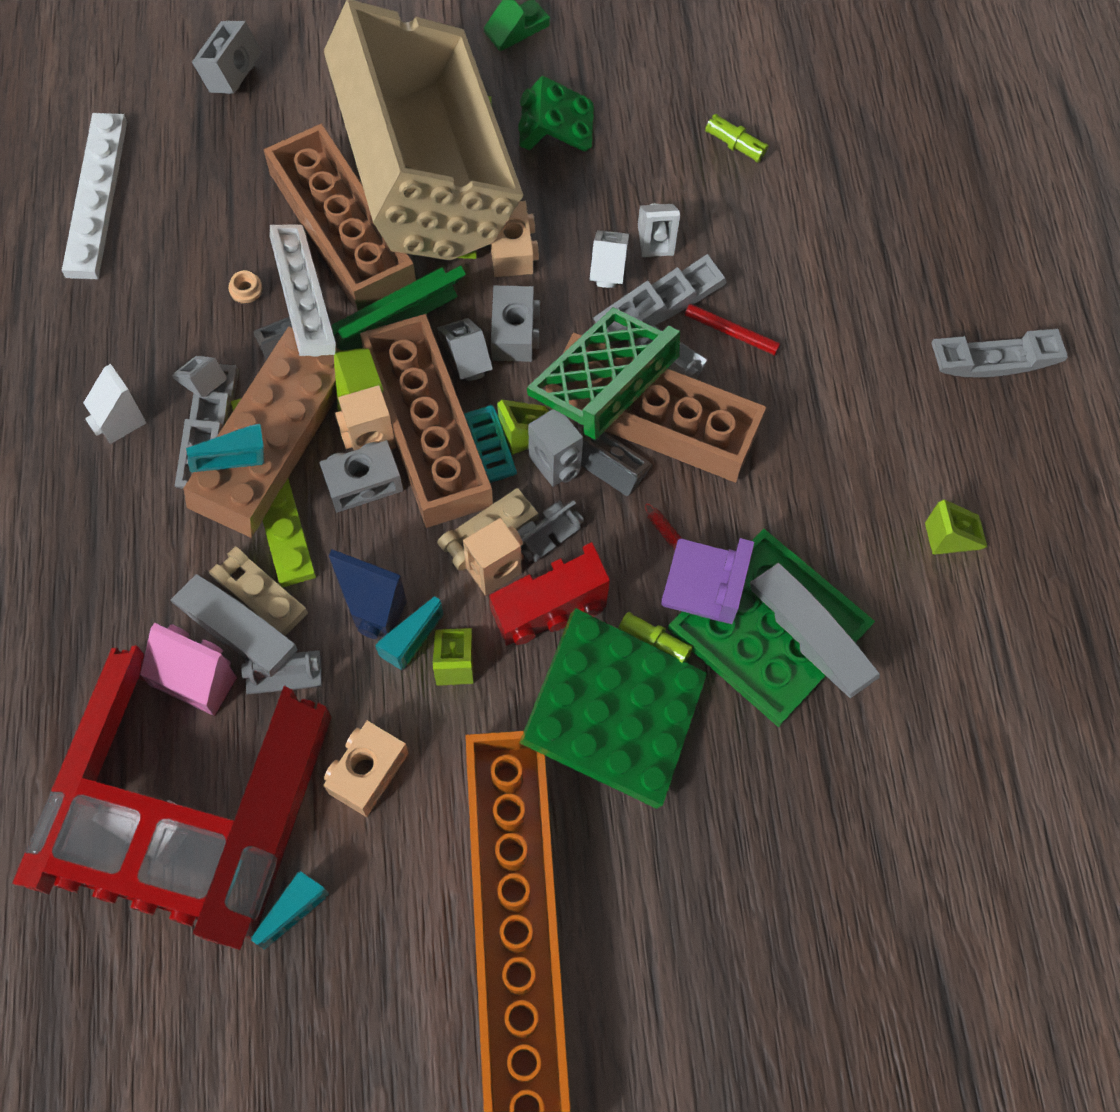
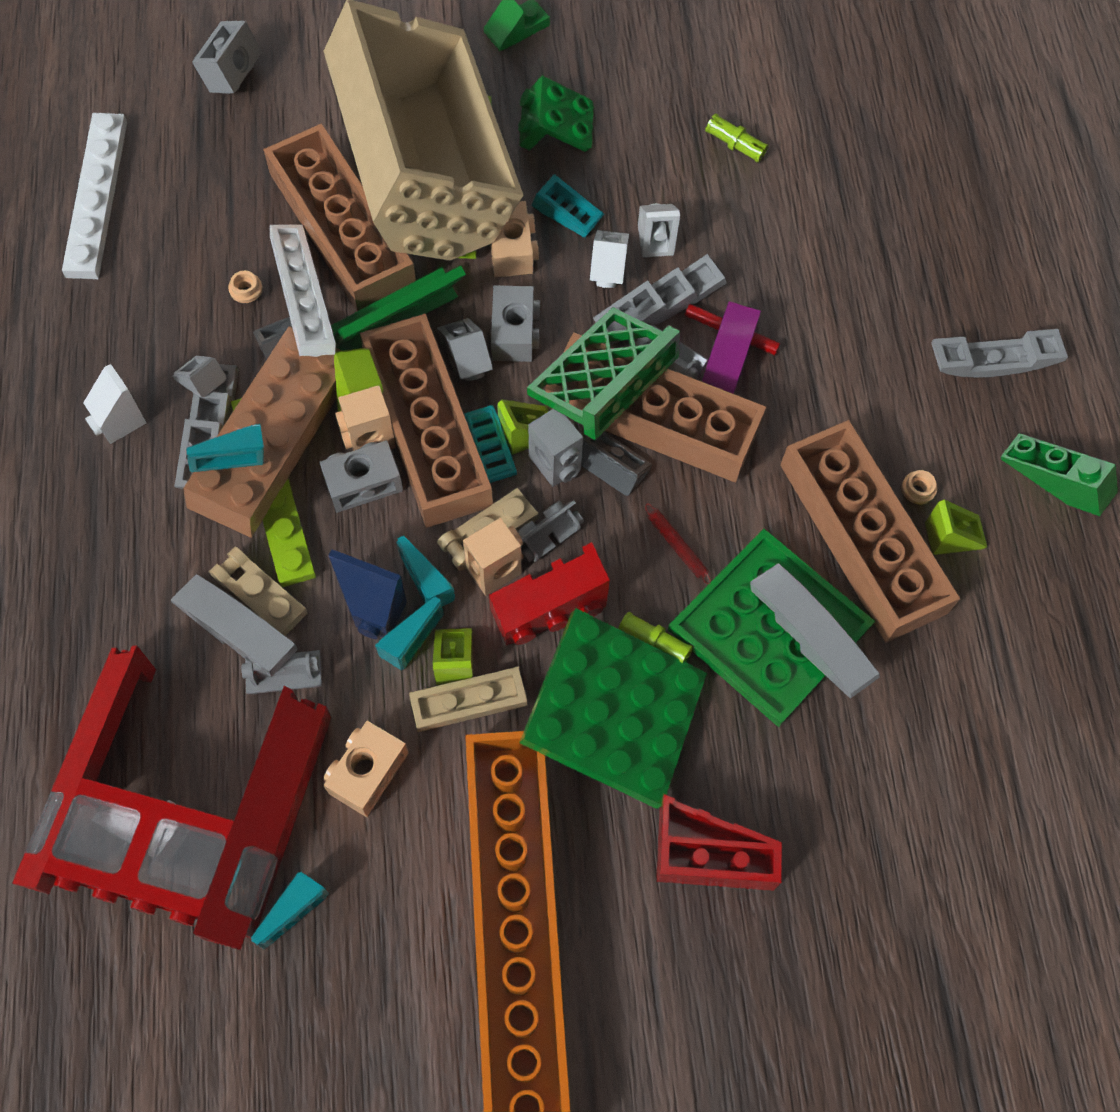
(186, 668): bright pink slope -> none
(424, 575): none -> teal slope
(468, 699): none -> tan plate
(564, 193): none -> teal slope
(707, 579): medium lavender bracket -> none
(714, 852): none -> red wedge
(731, 347): none -> magenta slope
(868, 531): none -> nougat brick
(925, 481): none -> light nougat plate
(1064, 473): none -> green slope

